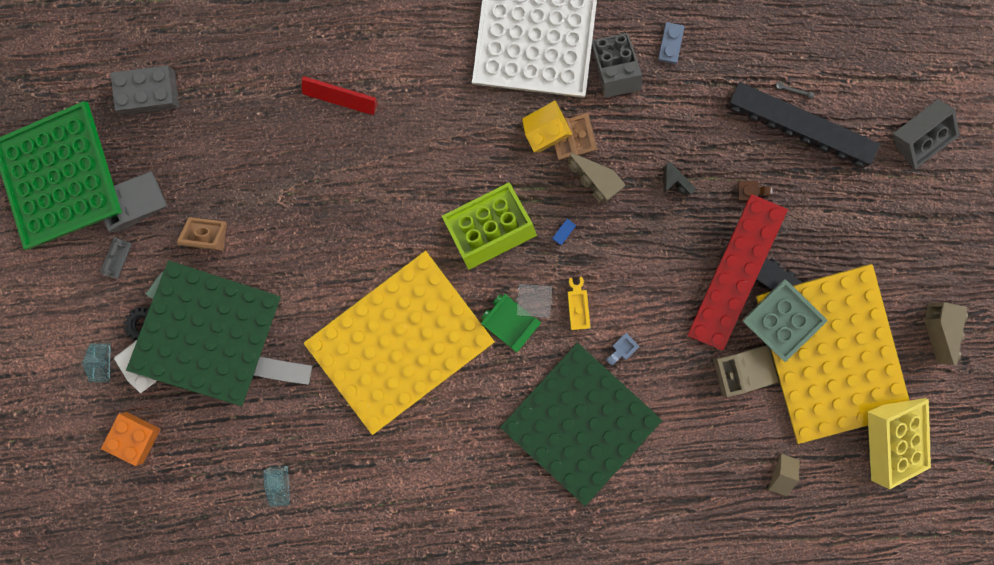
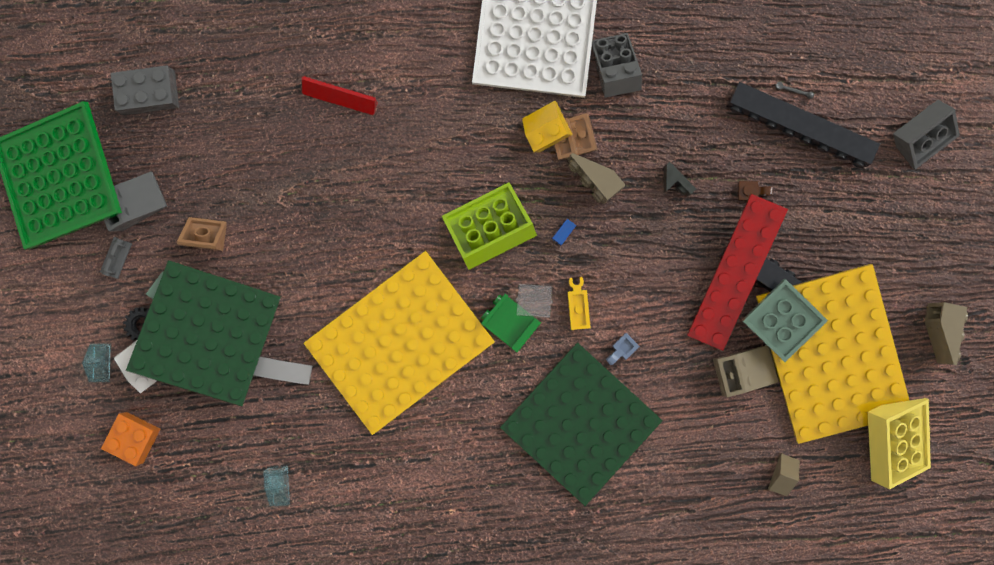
(671, 43): sand blue plate -> none

